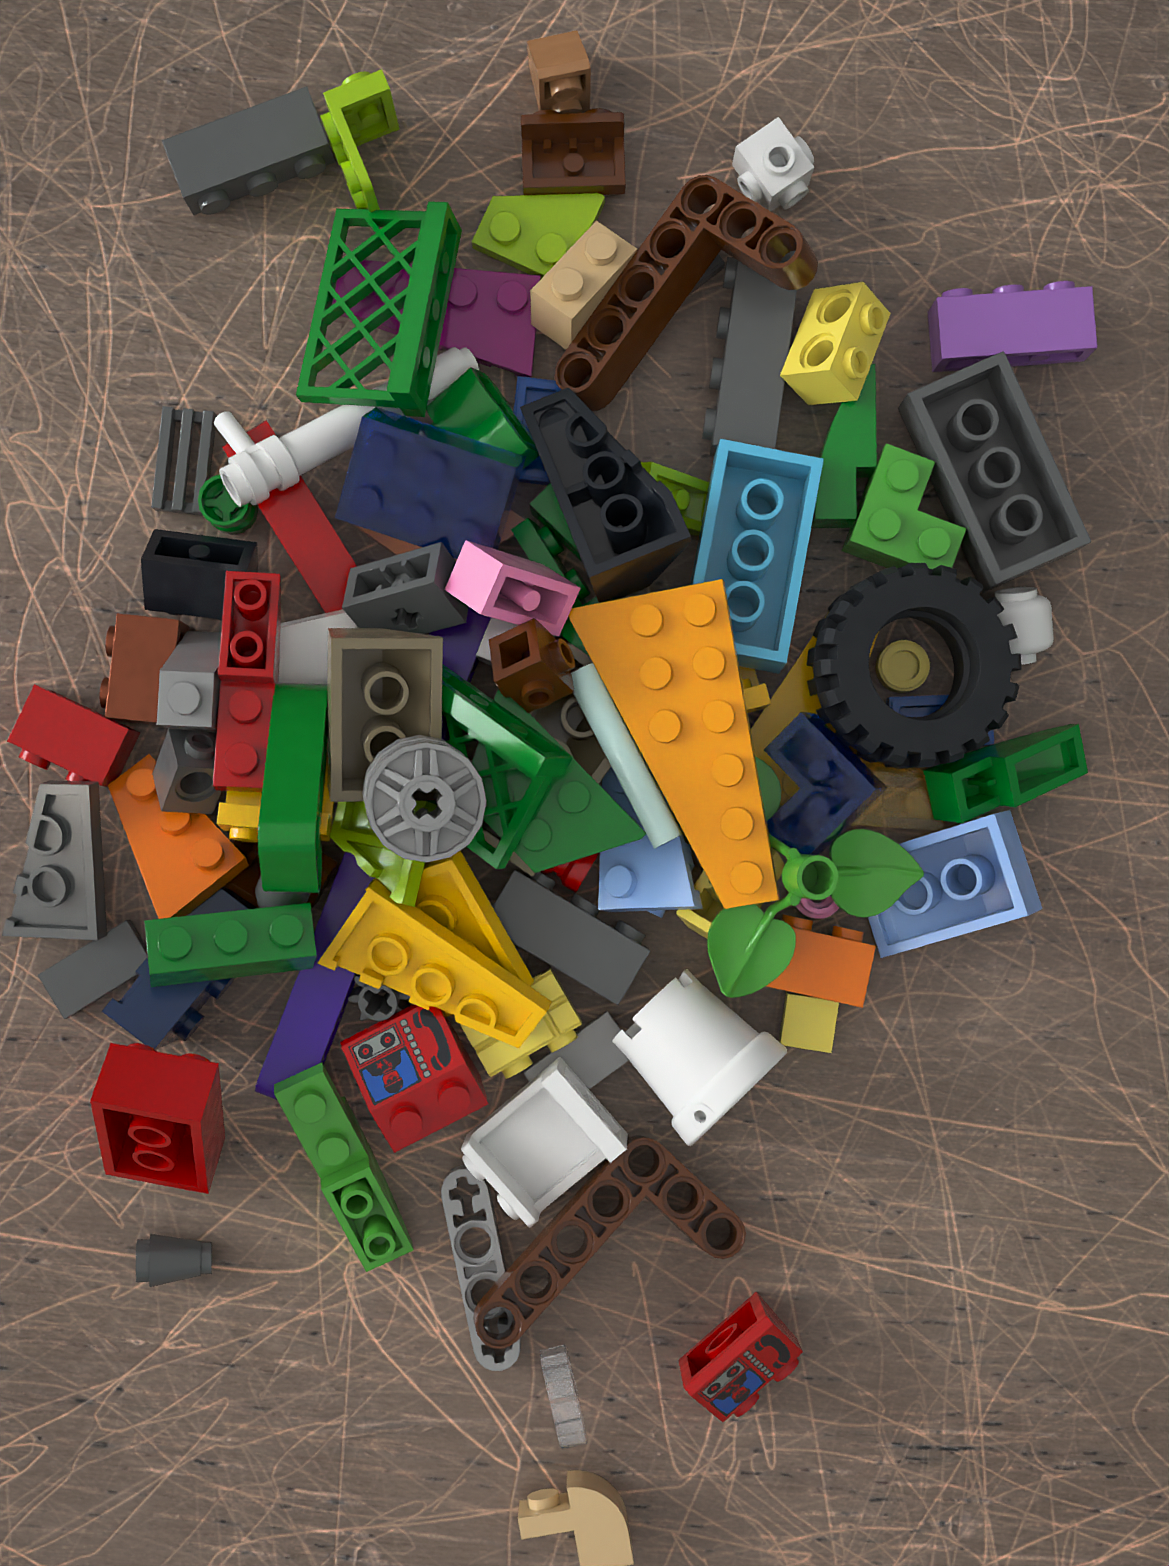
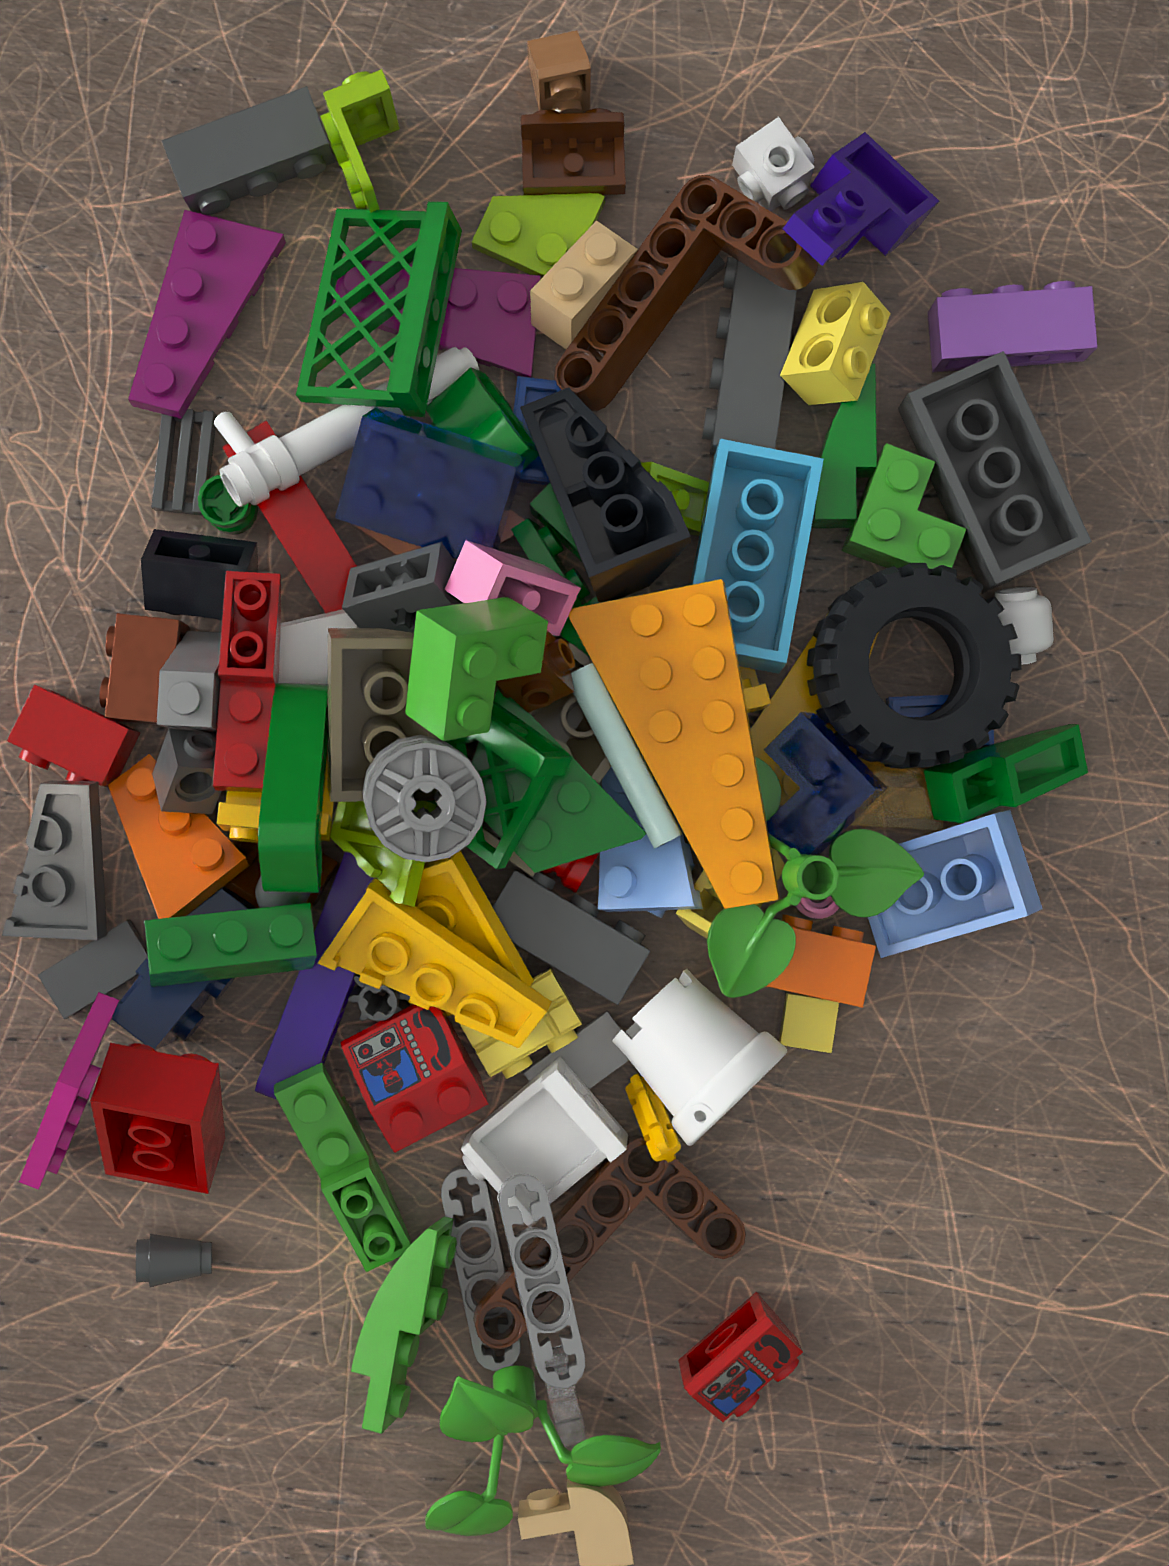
(69, 1095): none -> dark pink wing
(198, 307): none -> magenta wing
(400, 1312): none -> bright green slope
(461, 656): none -> bright green brick
(486, 1413): none -> bright green plant
(545, 1278): none -> light grey beam
(653, 1120): none -> yellow axle
(860, 196): none -> dark purple plate
(902, 666): light yellow tile -> none

